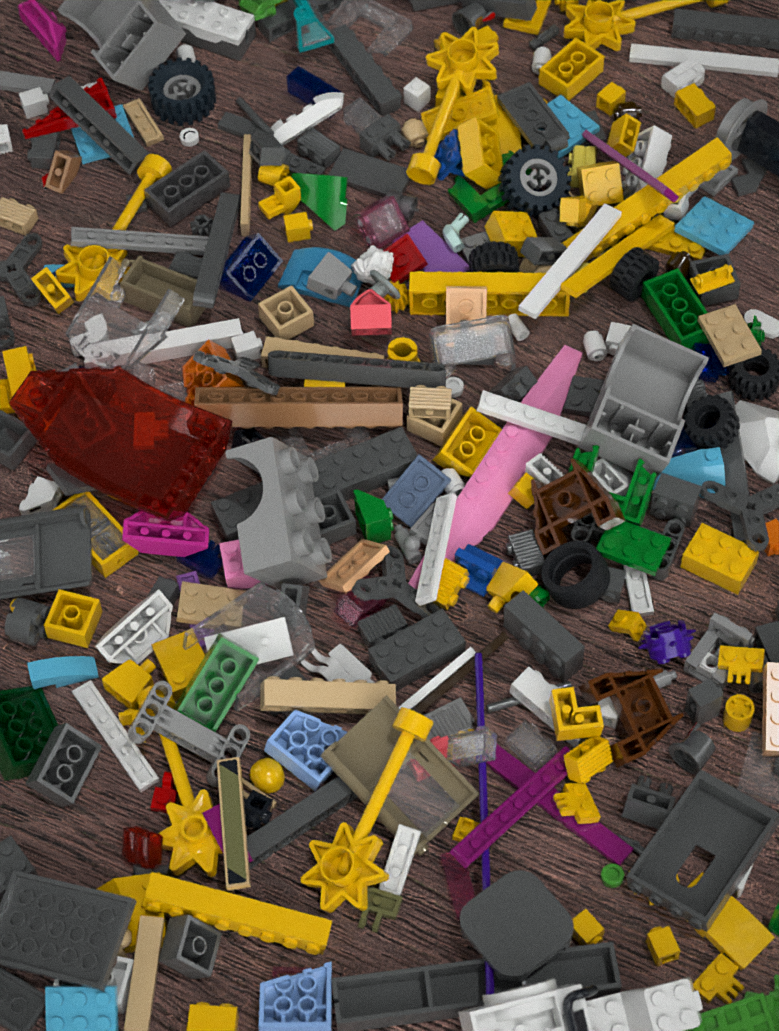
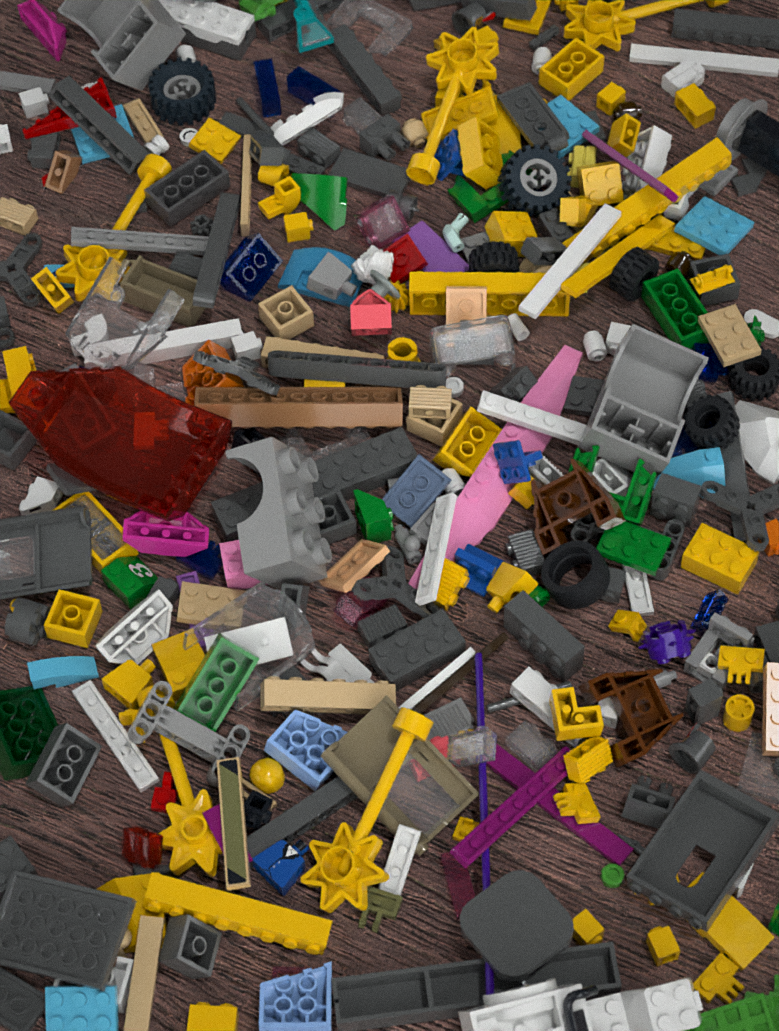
(129, 579): none -> green slope
(157, 146): none -> white wheel
(215, 139): none -> yellow plate
(267, 88): none -> clear blue brick
(281, 864): none -> blue torso
(417, 94): white brick -> none
(514, 462): none -> blue bracket
(713, 603): none -> clear blue hinge

